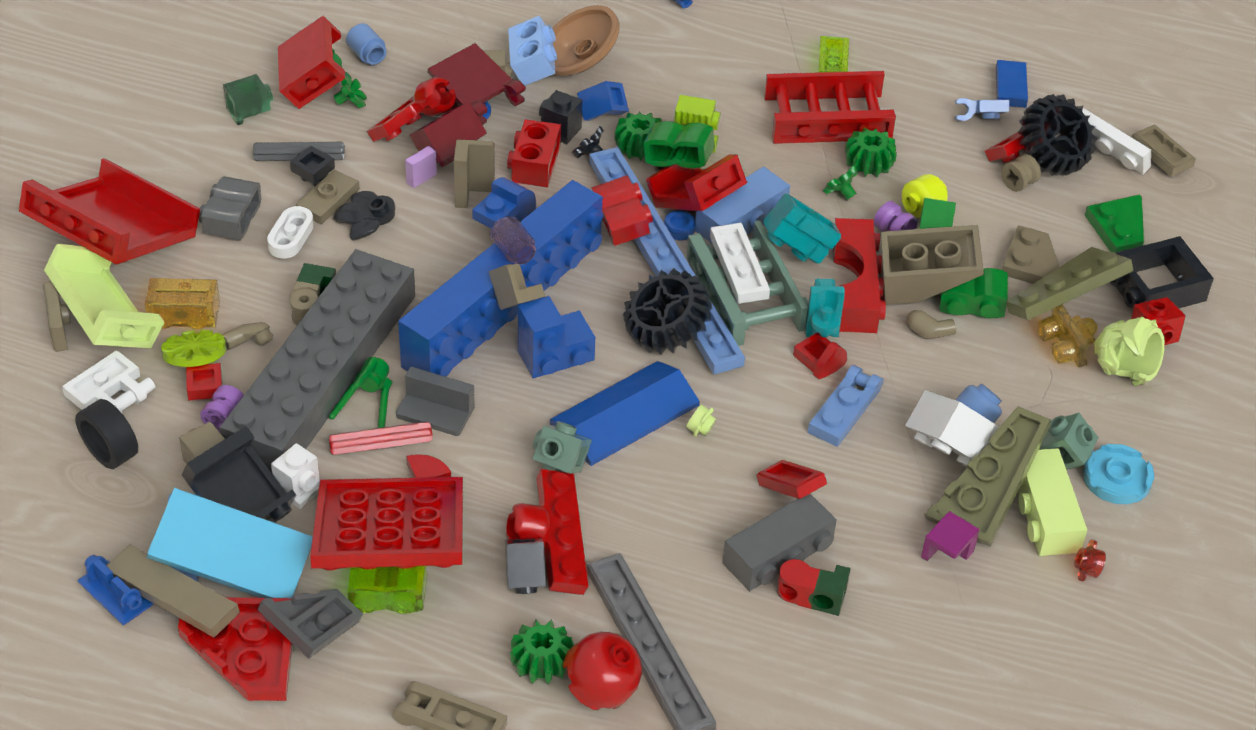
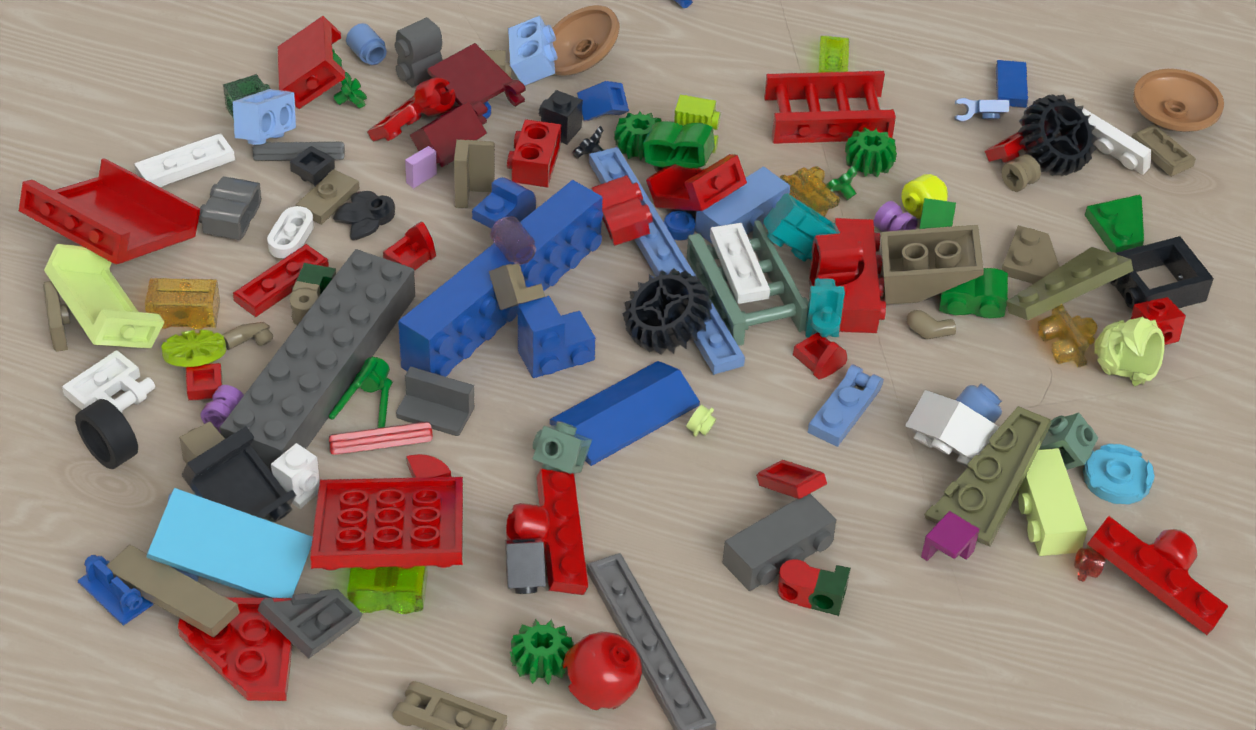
(186, 161): none -> white plate
(264, 116): none -> light blue brick
(276, 281): none -> red tile
(413, 248): none -> red tile
(417, 50): none -> dark grey brick
(811, 190): none -> clear yellow hips
(835, 258): none -> red brick
(1161, 570): none -> red plate
(1178, 100): none -> medium nougat dish

